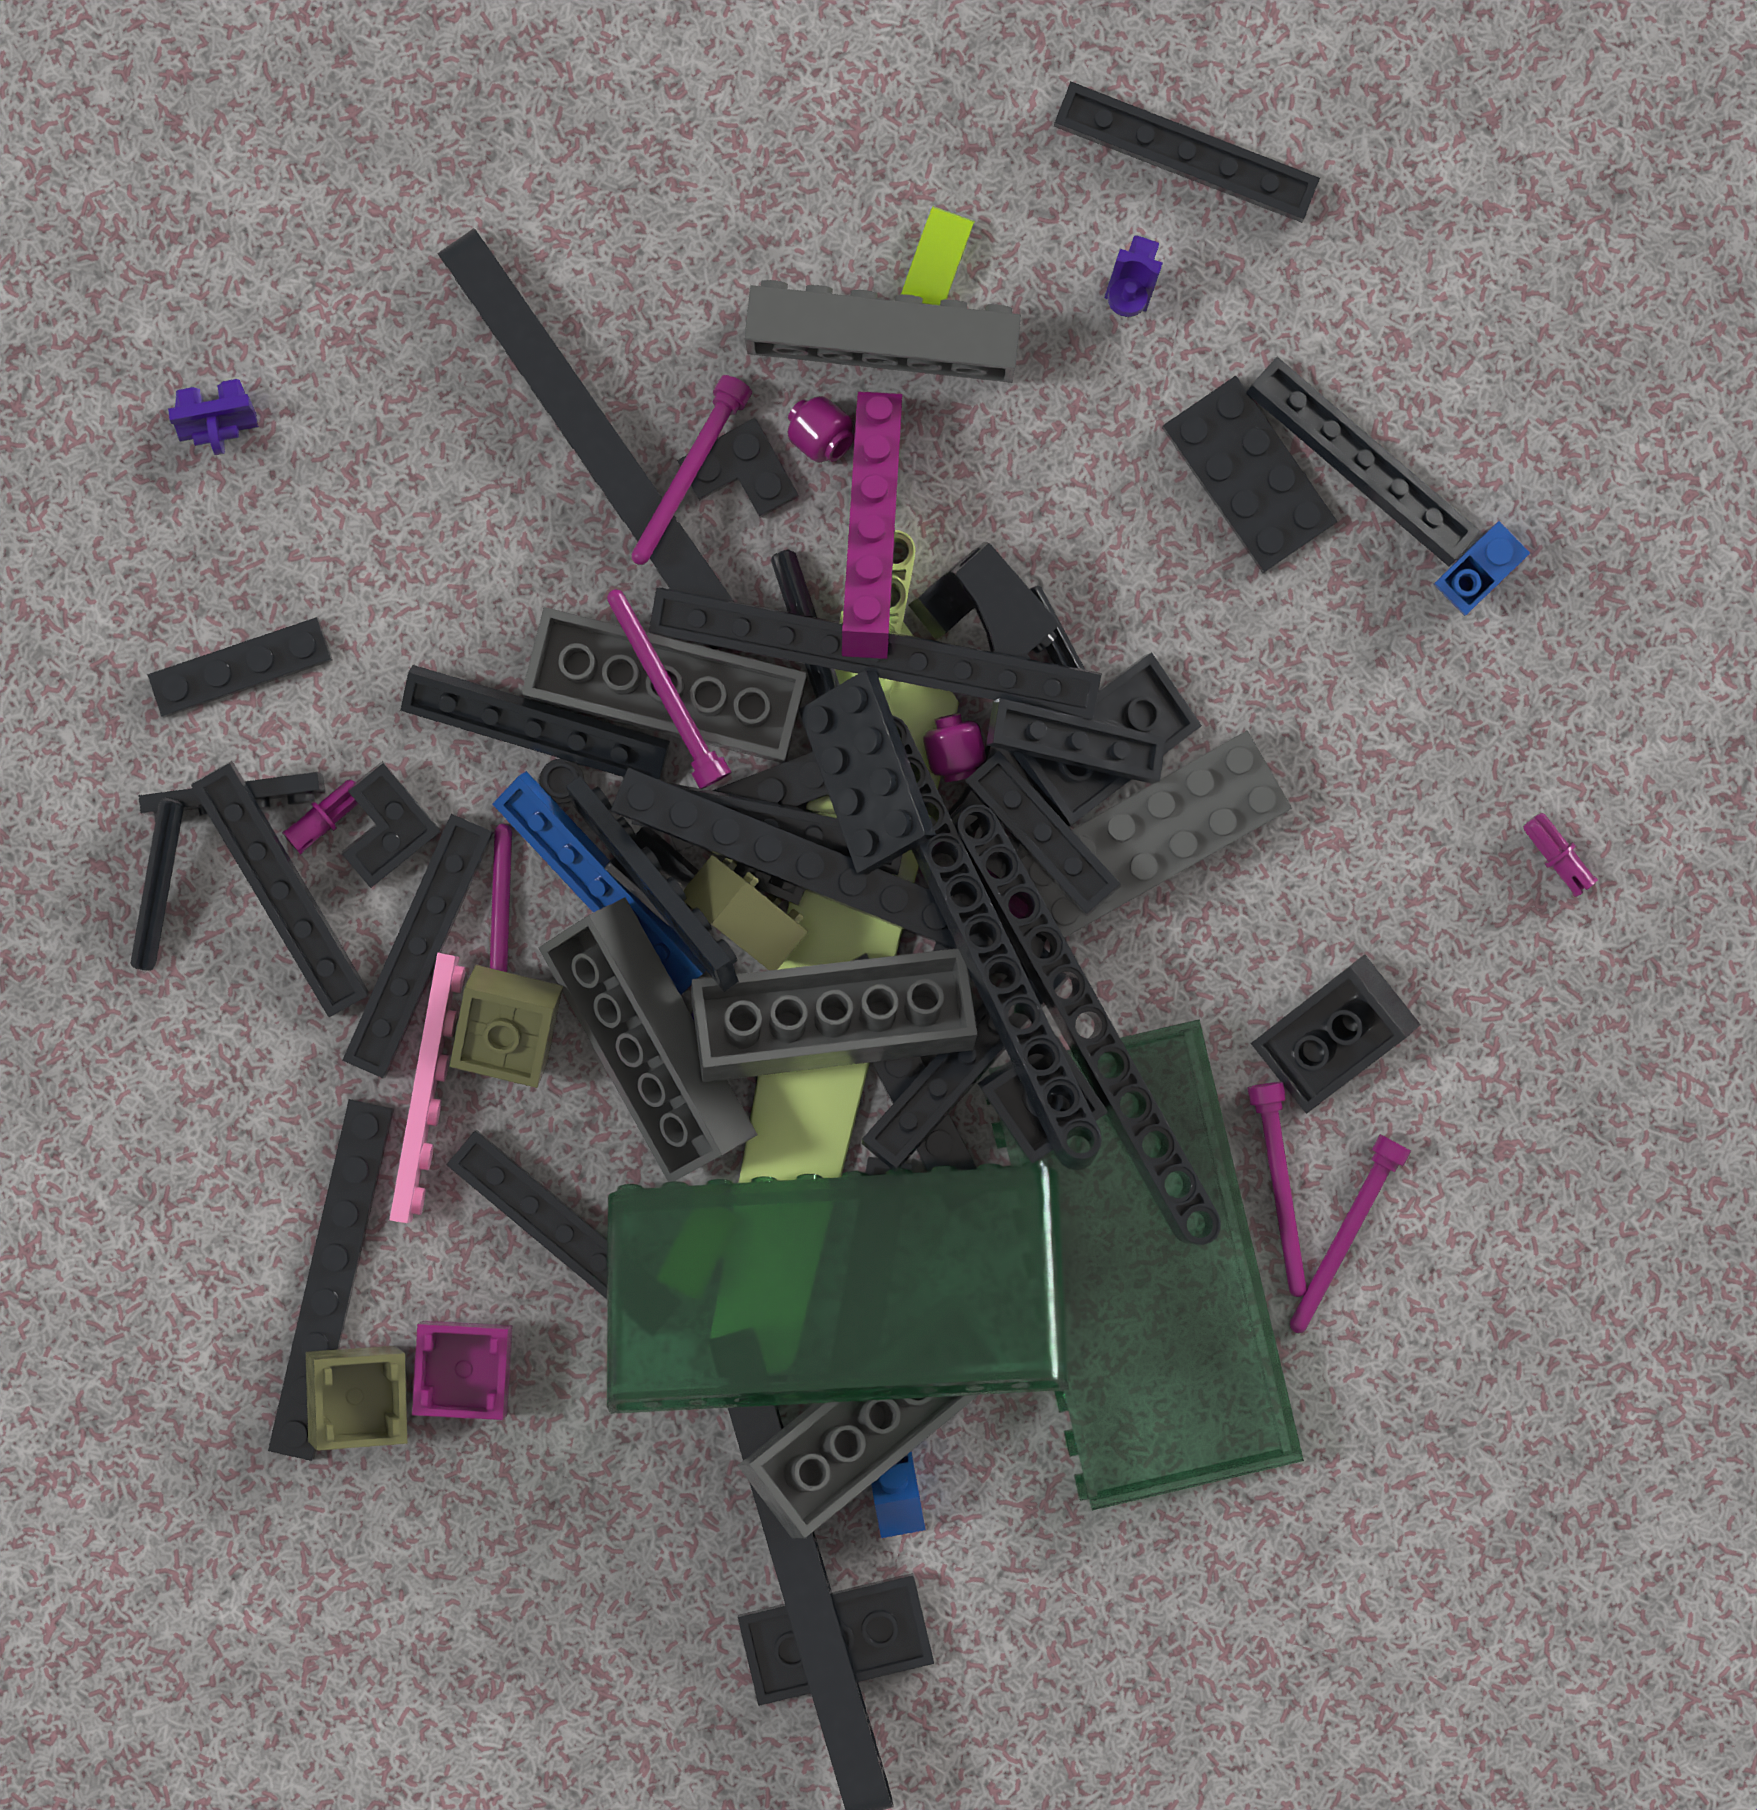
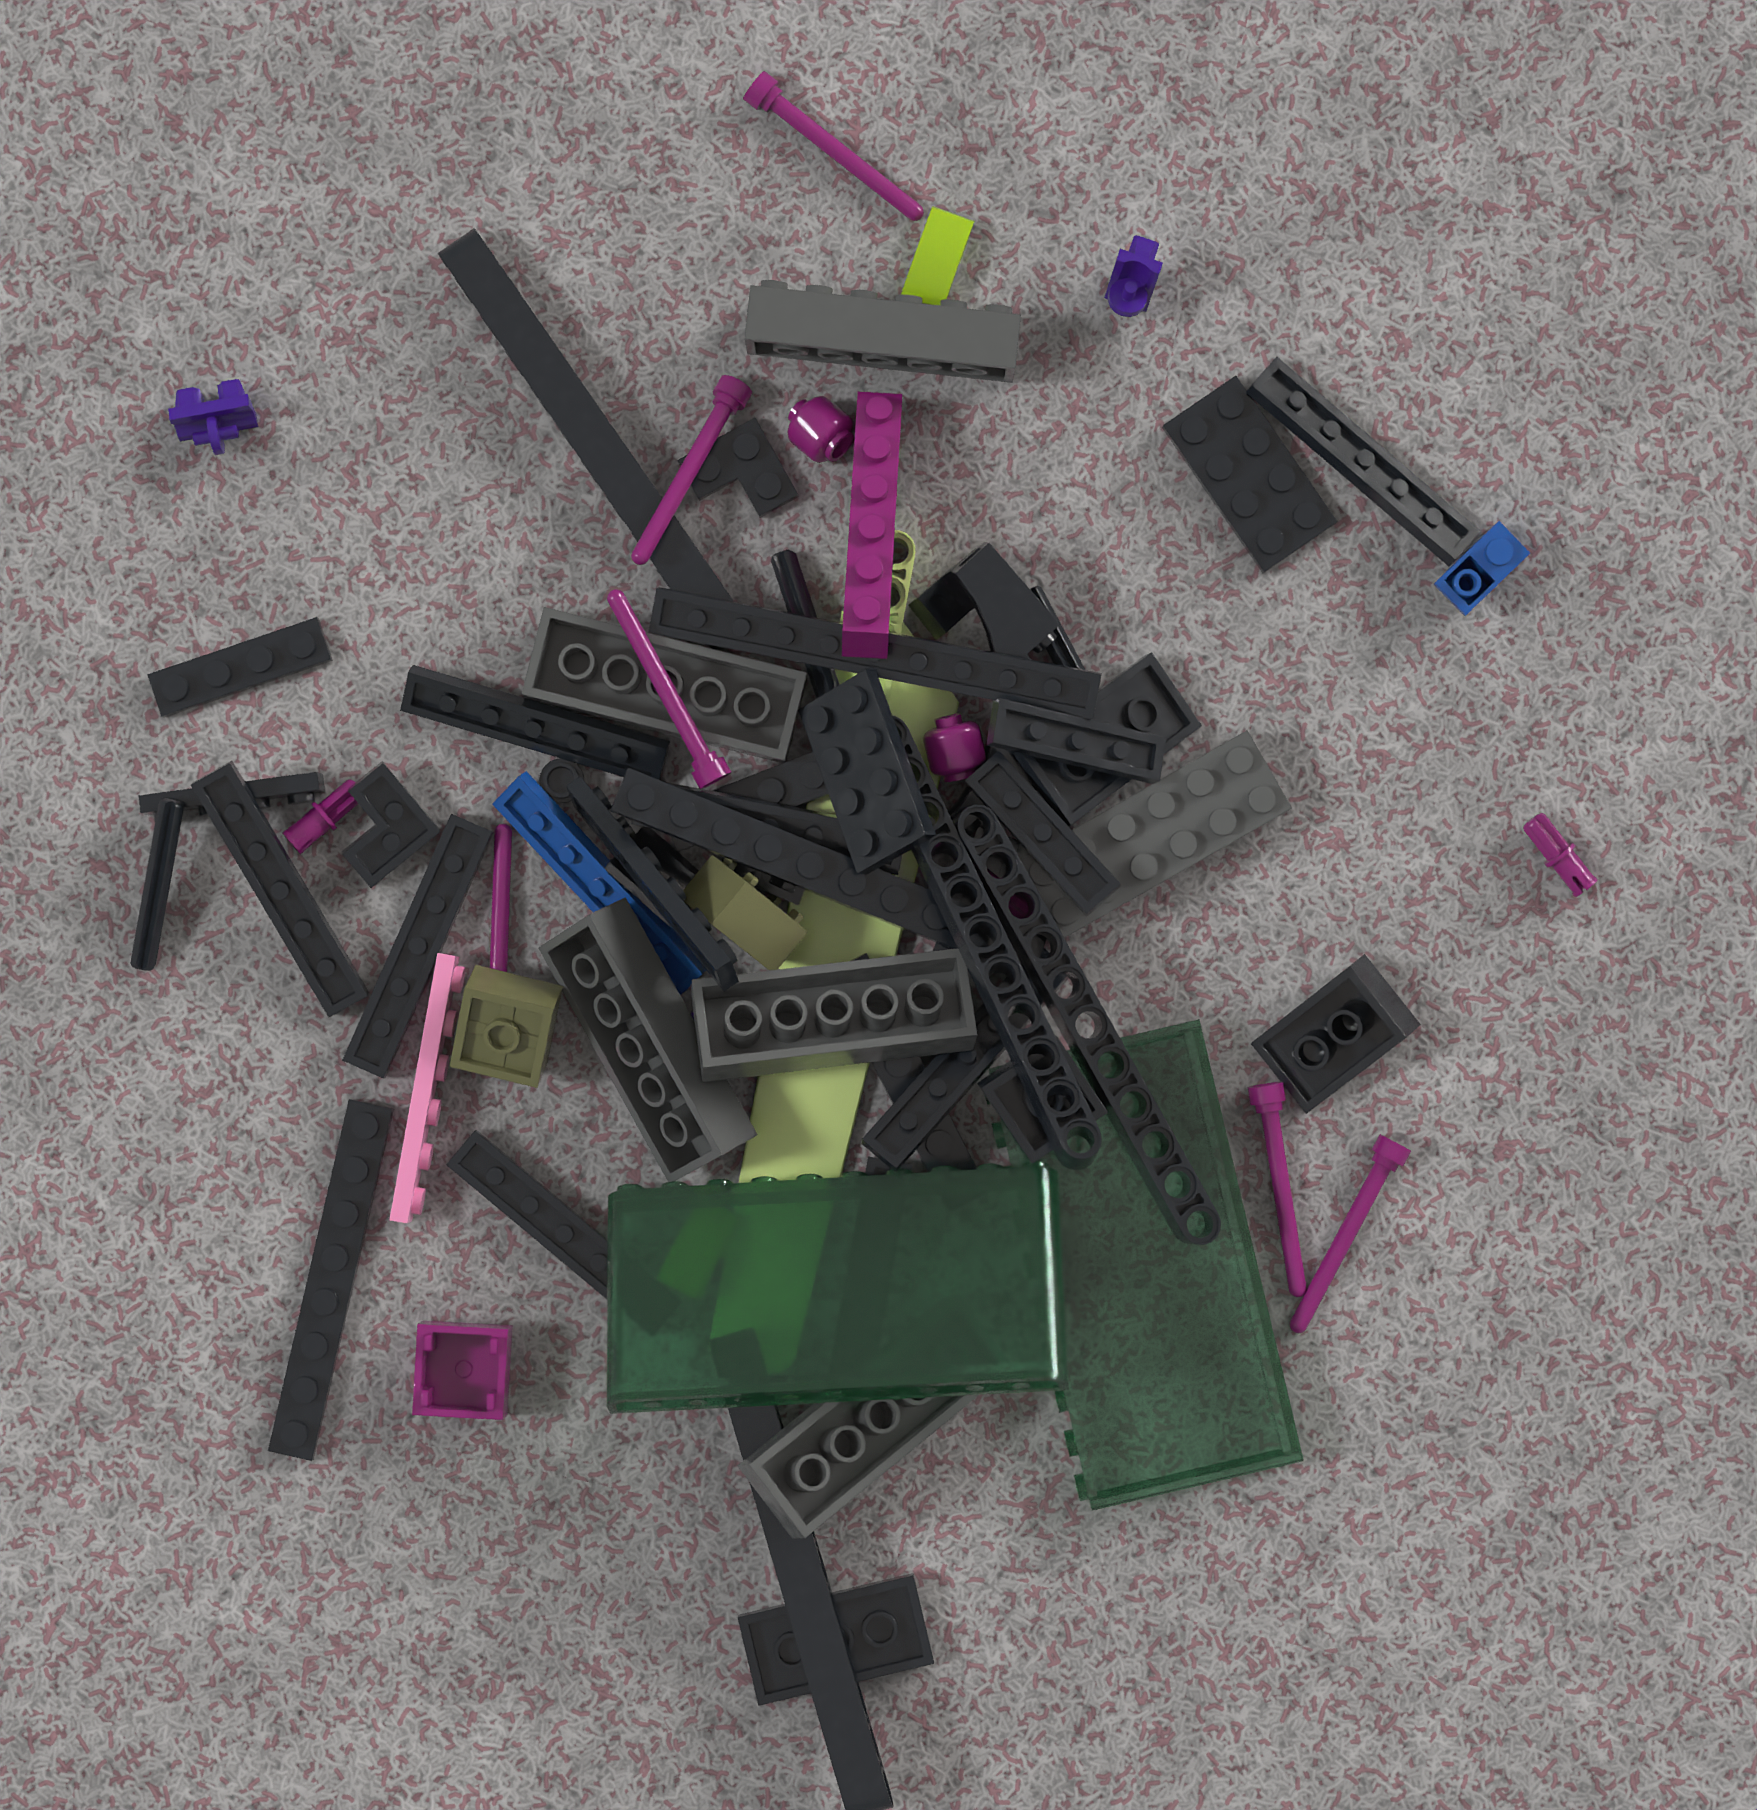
(356, 1397): olive container -> none
(766, 95): none -> magenta piece
(898, 1500): blue slope -> none
(1186, 152): black plate -> none

